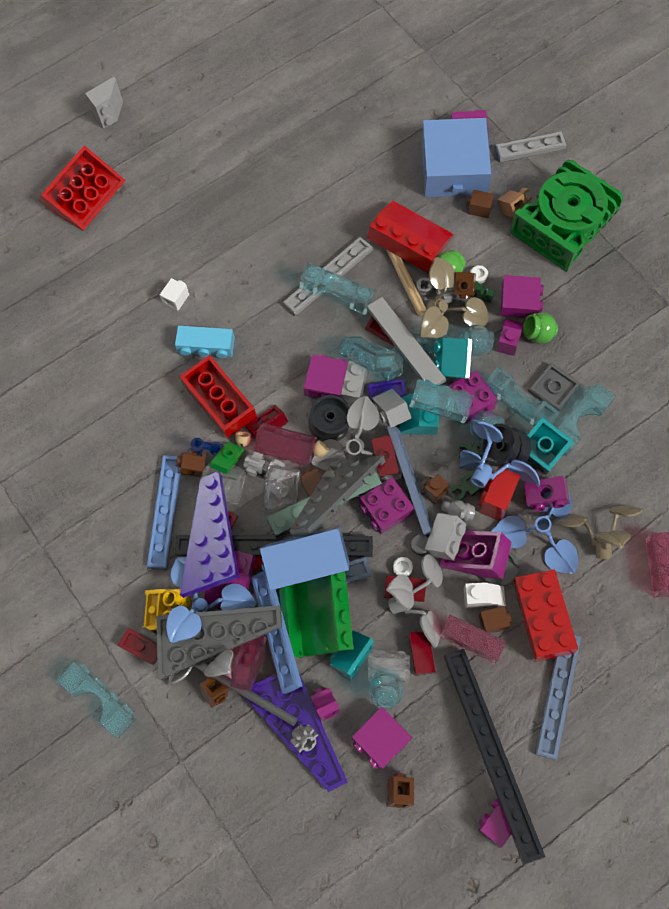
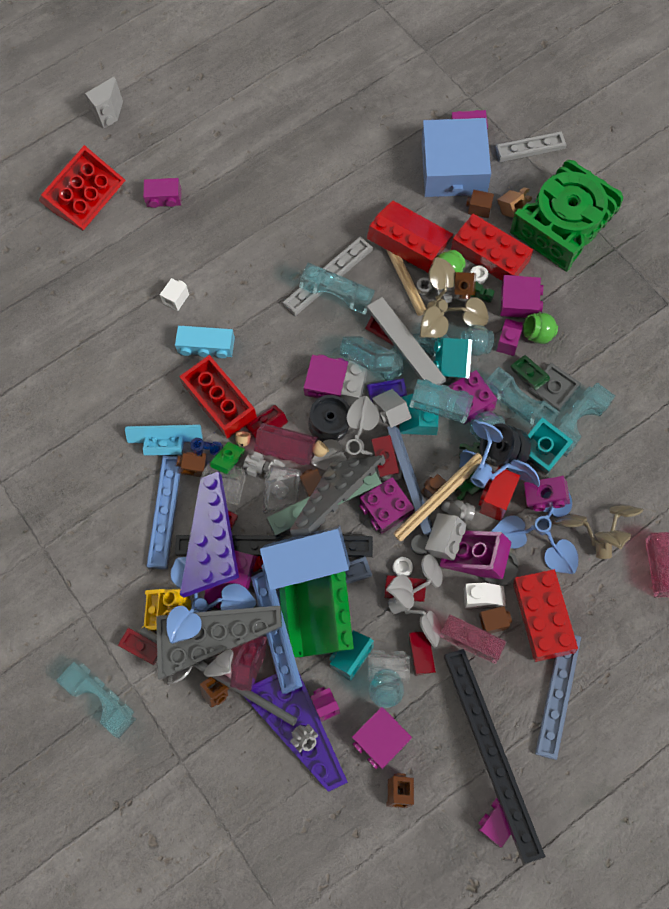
(162, 192): none -> magenta brick
(163, 439): none -> medium azure bracket
(435, 500): none -> tan axle
(491, 248): none -> red brick
(530, 372): none -> dark green plate

